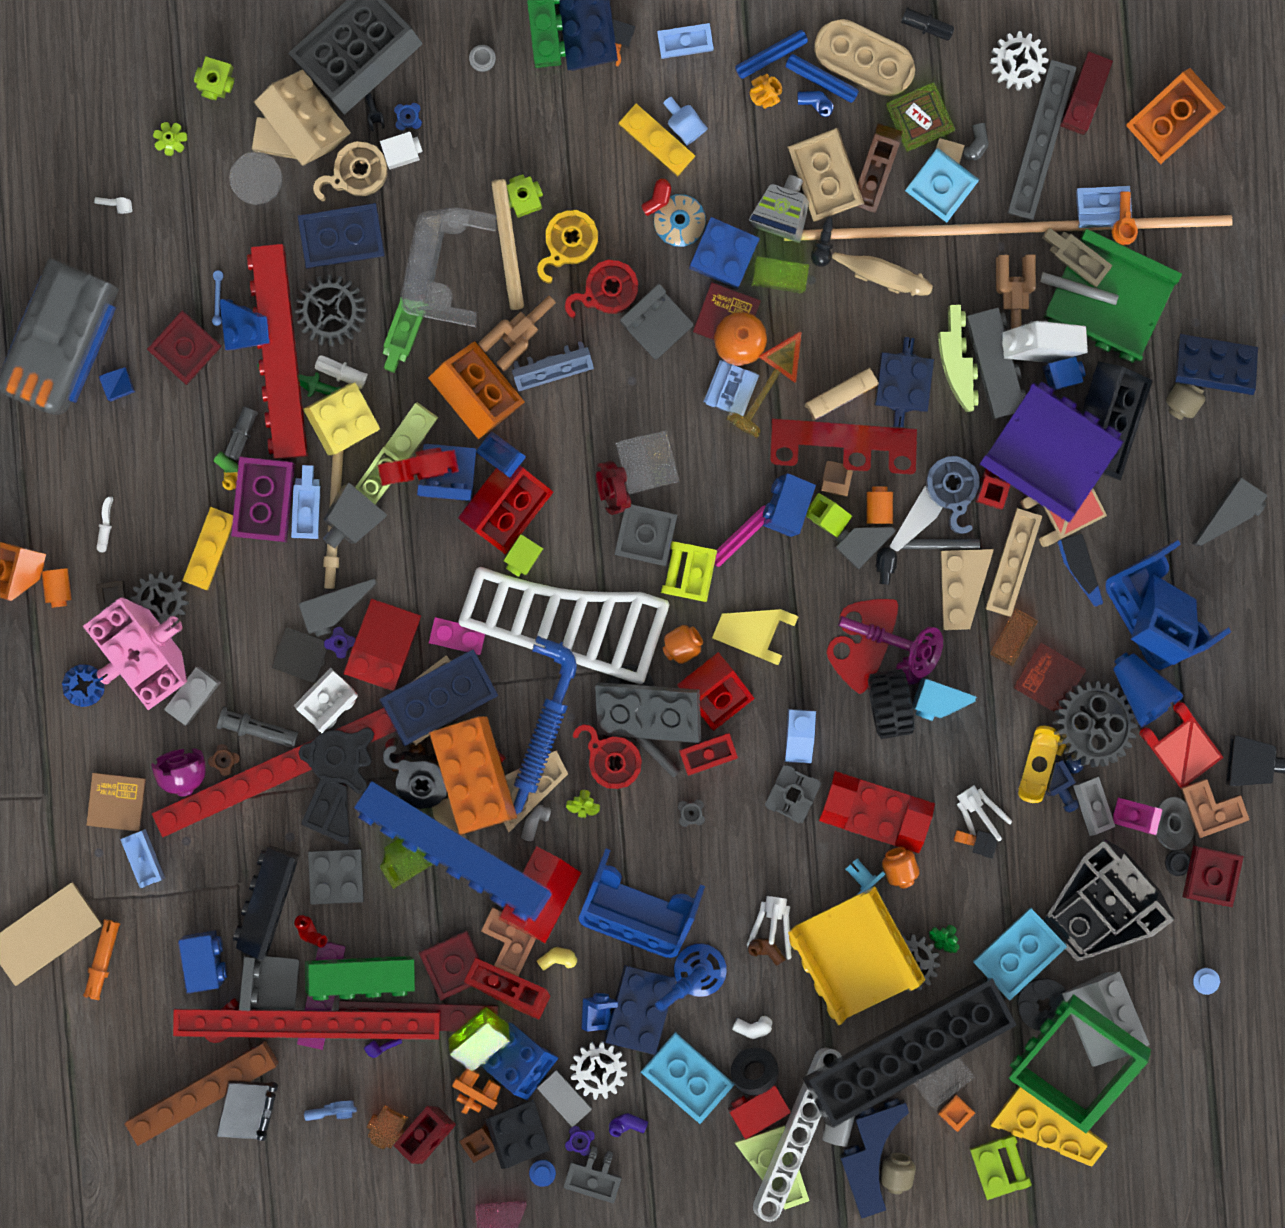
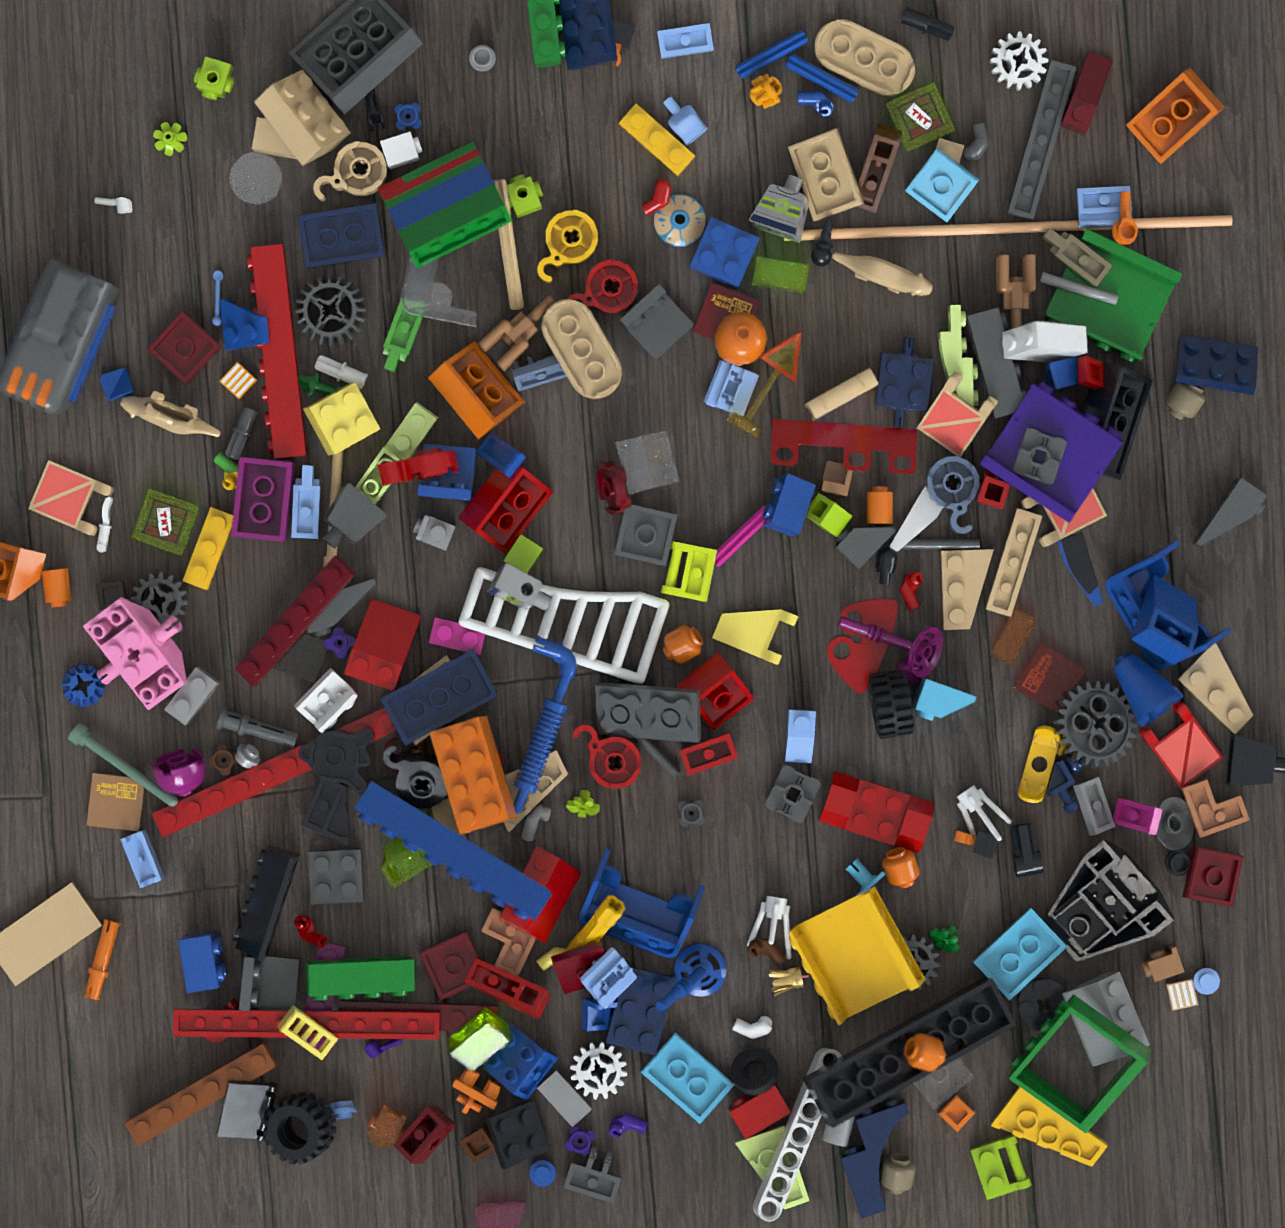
(65, 495): none -> coral flag
(81, 736): none -> sand green piece
(165, 522): none -> tile
(167, 414): none -> tan animal
(238, 380): none -> tile
(247, 755): none -> light grey plate
(282, 1136): none -> black tyre
(290, 1017): none -> light yellow slope
(295, 621): none -> dark red plate
(434, 532): none -> light grey bracket
(445, 204): none -> green panel
(508, 586): none -> light grey torso
(574, 963): none -> dark red plate
(581, 349): none -> tan tile
(600, 922): none -> yellow axle
(608, 977): none -> light blue piece
(788, 979): none -> pearl gold piece
(909, 587): none -> red arm
(924, 1052): none -> orange head
(953, 420): none -> flag
(1025, 459): none -> dark grey piece
(1026, 857): none -> black piece
(1090, 372): none -> red plate
(1162, 964): none -> medium nougat brick
(1181, 994): none -> tile
(1216, 689): none -> tan wing

